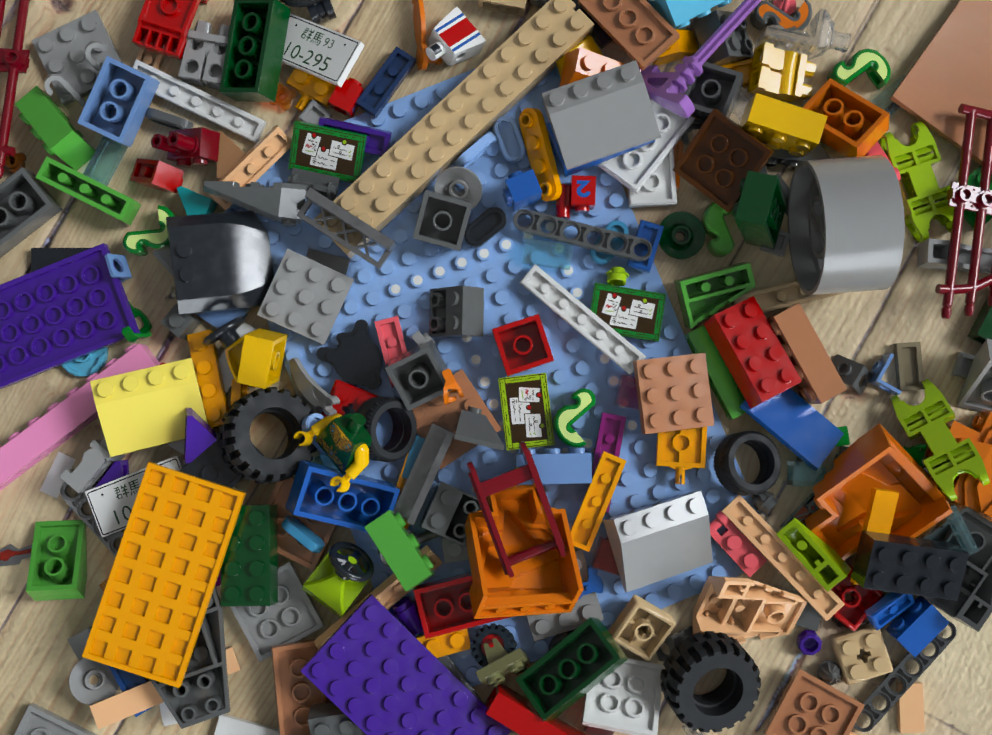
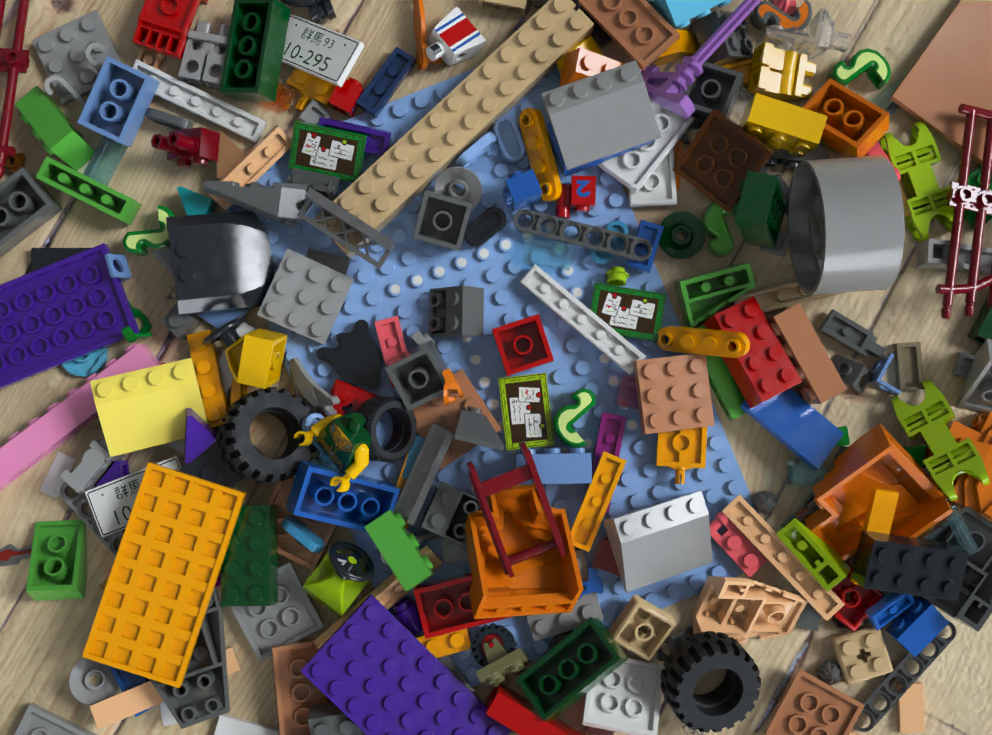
(79, 642): light grey tile -> none
(157, 175): red slope -> none
(703, 341): none -> light orange plate
(768, 459): black tyre -> none
(809, 642): dark purple tile -> none
(851, 335): none -> dark grey hinge

